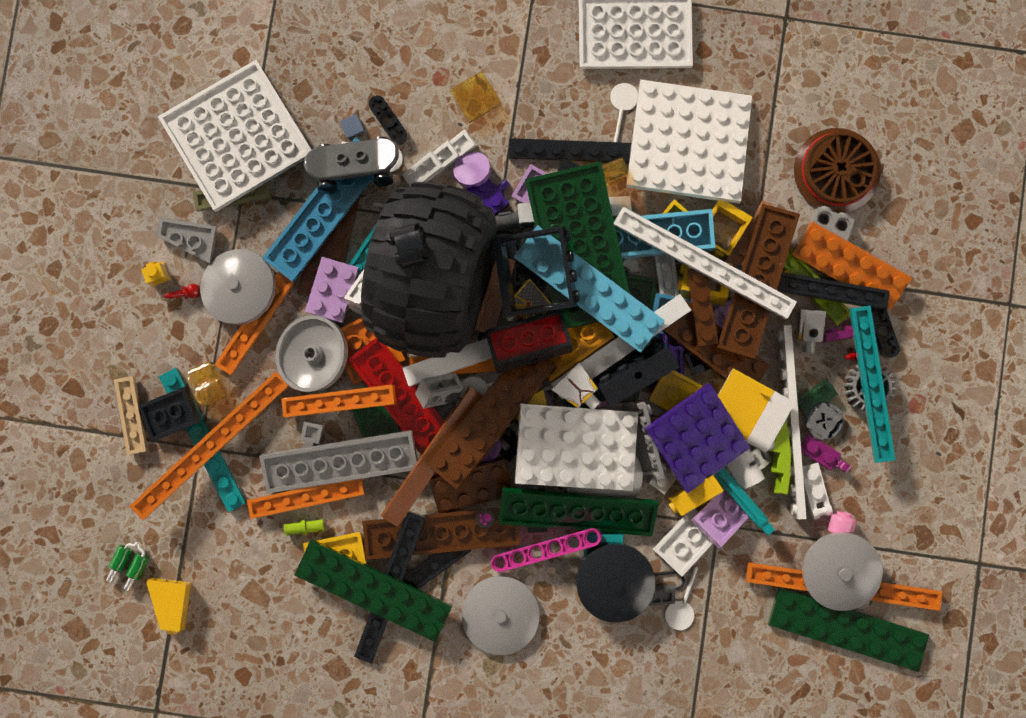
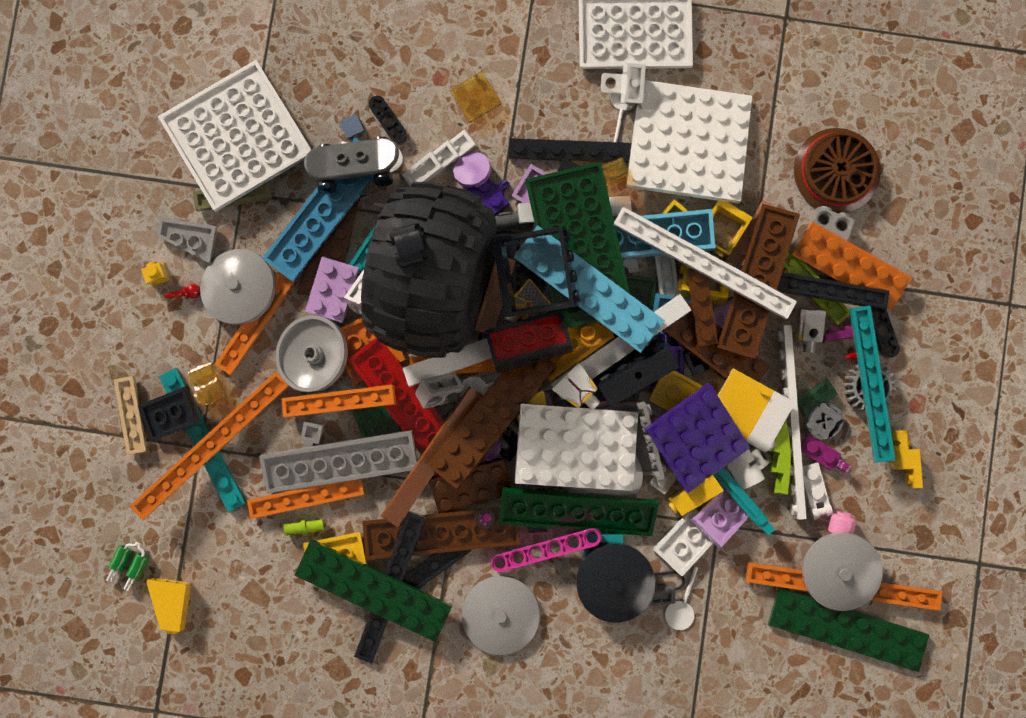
(628, 84): none -> white piece
(907, 458): none -> yellow plate

